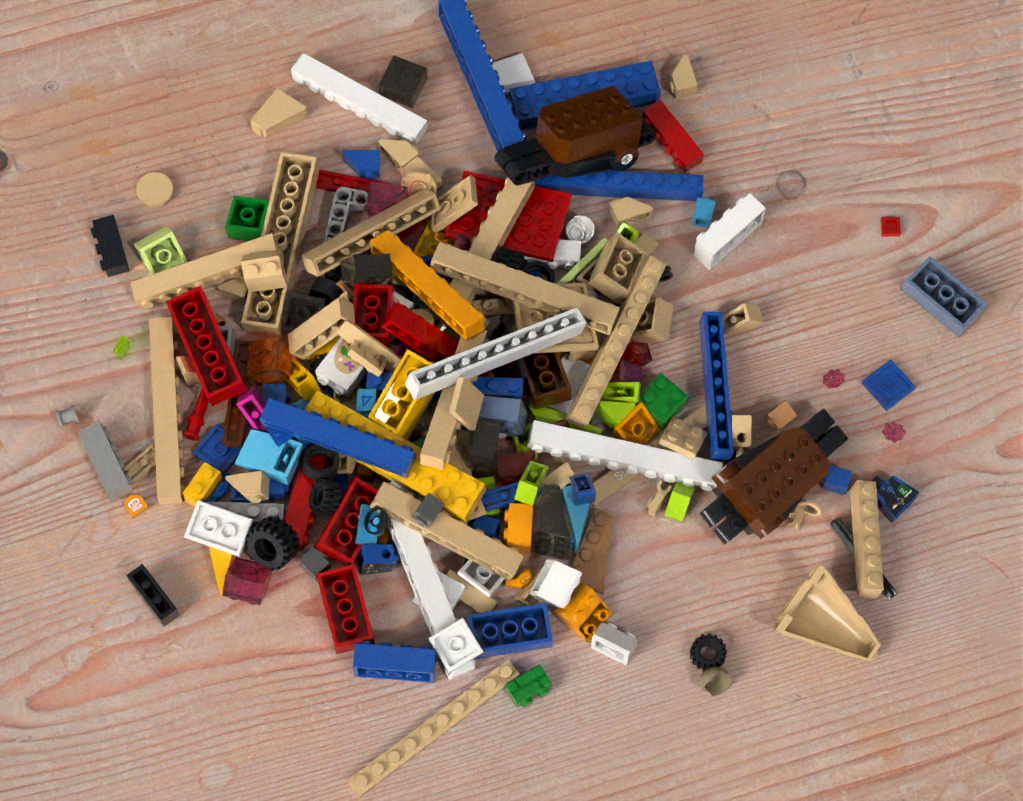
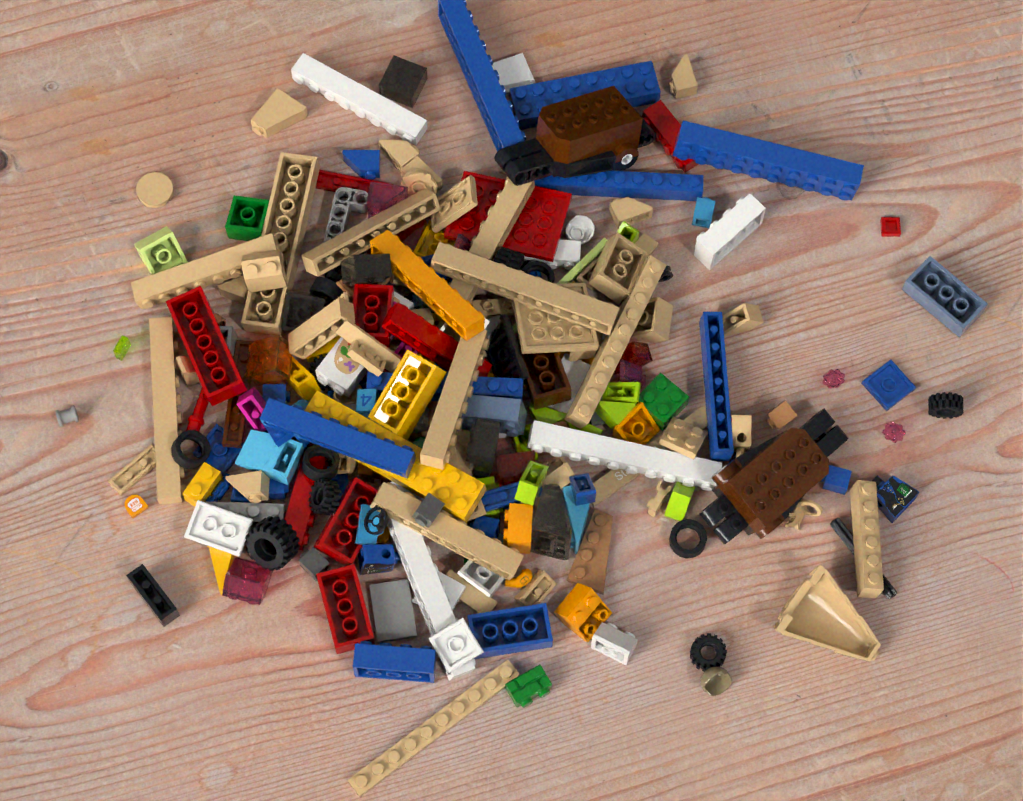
(105, 461): light grey brick -> none
(109, 246): black brick -> none
(199, 439): none -> black tyre
(393, 611): none -> light grey tile
(466, 403): tan tile -> none
(495, 353): white brick -> none
(555, 584): white slope -> none
(691, 524): none -> black tyre
(768, 160): none -> blue brick
(945, 405): none -> black tyre

